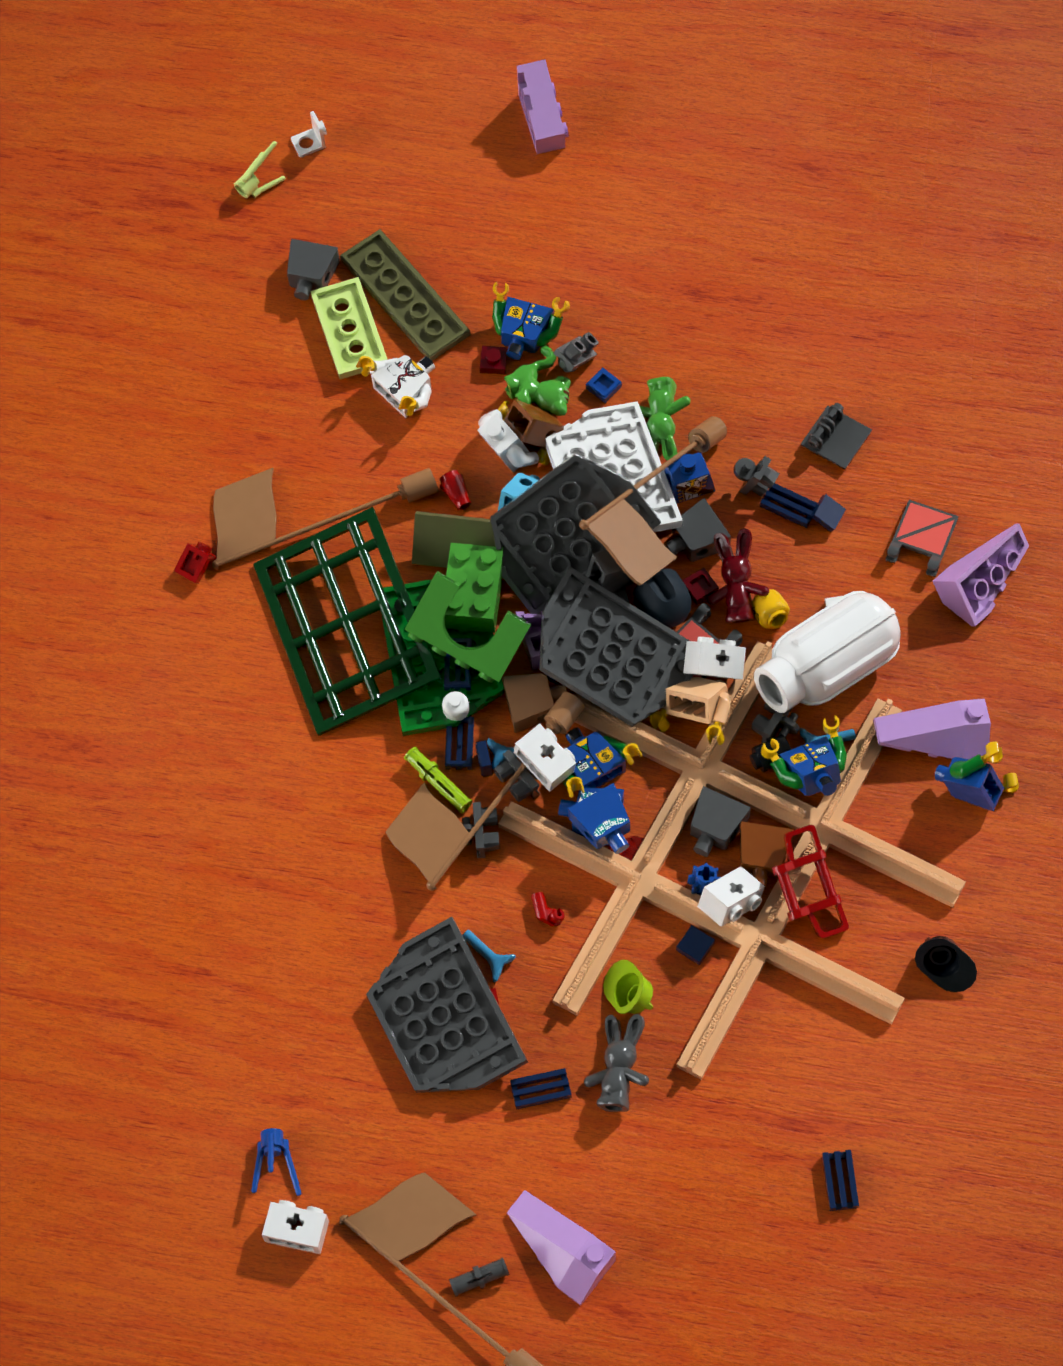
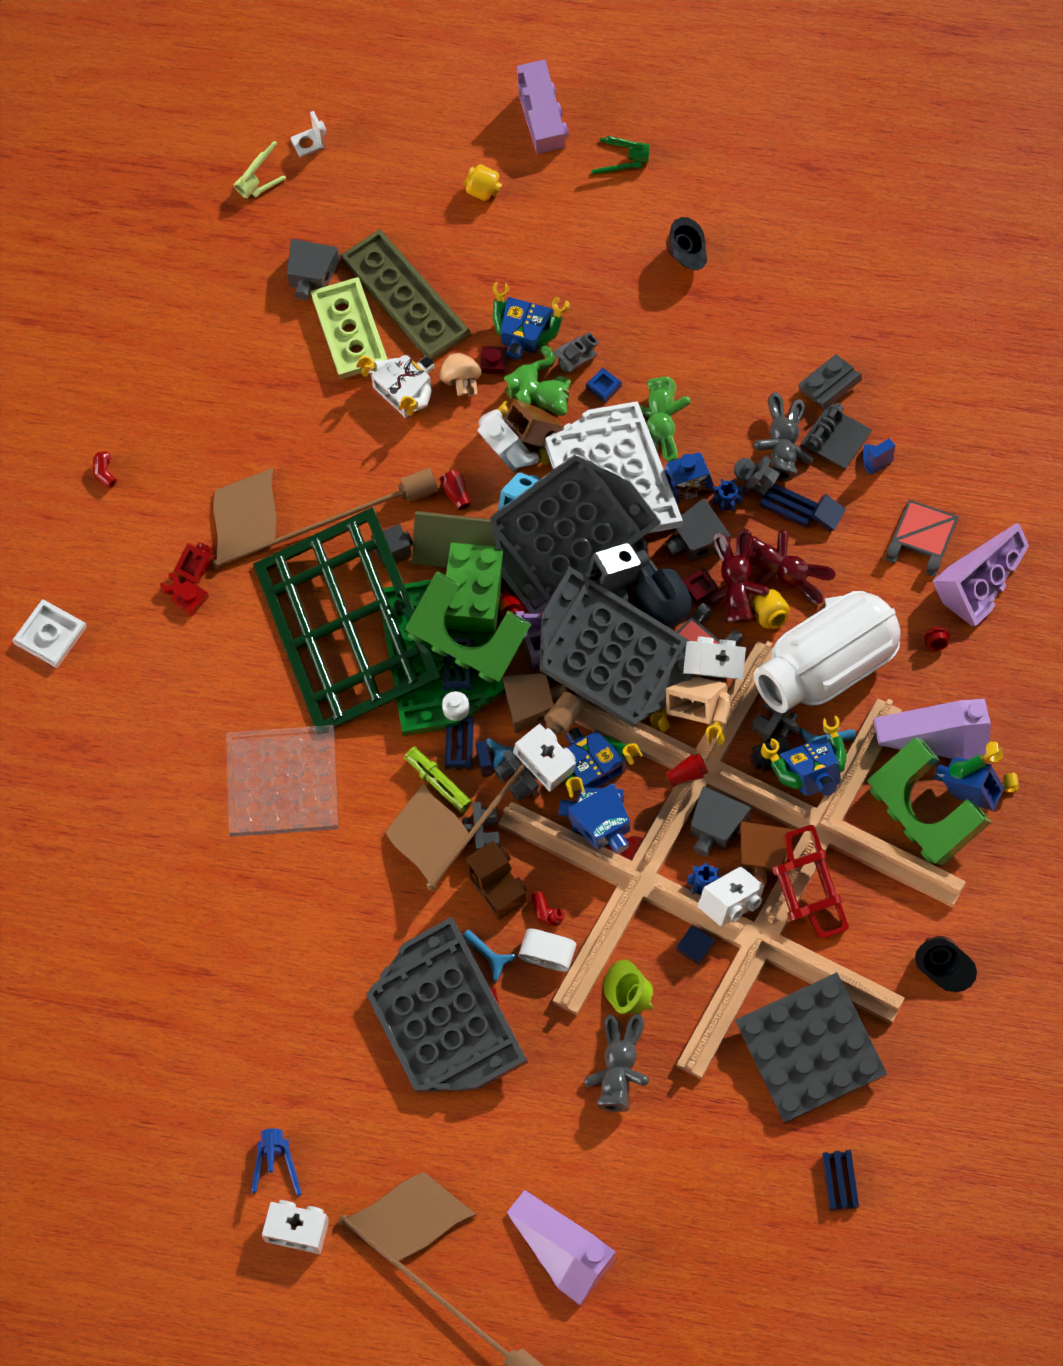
(49, 633): none -> white tile
(100, 470): none -> red arm
(186, 595): none -> red plate
(282, 780): none -> clear plate
(399, 543): none -> dark grey brick
(462, 372): none -> light nougat piece
(479, 1276): dark grey pin -> none
(482, 182): none -> yellow head
(492, 877): none -> reddish brown brick
(508, 601): none -> red cone
(537, 1078): dark blue tile -> none
(547, 950): none -> white beam
(624, 529): medium nougat flag -> none
(637, 152): none -> green plant
(687, 243): none -> black piece
(688, 770): none -> red cone
(727, 502): none -> blue gear
(783, 435): none -> dark grey animal
(789, 569): none -> dark red animal
(811, 1047): none -> dark grey plate
(830, 381): none -> dark grey plate
(878, 456): none -> blue tile
(894, 786): none -> bright green arch
(937, 639): none -> red plate

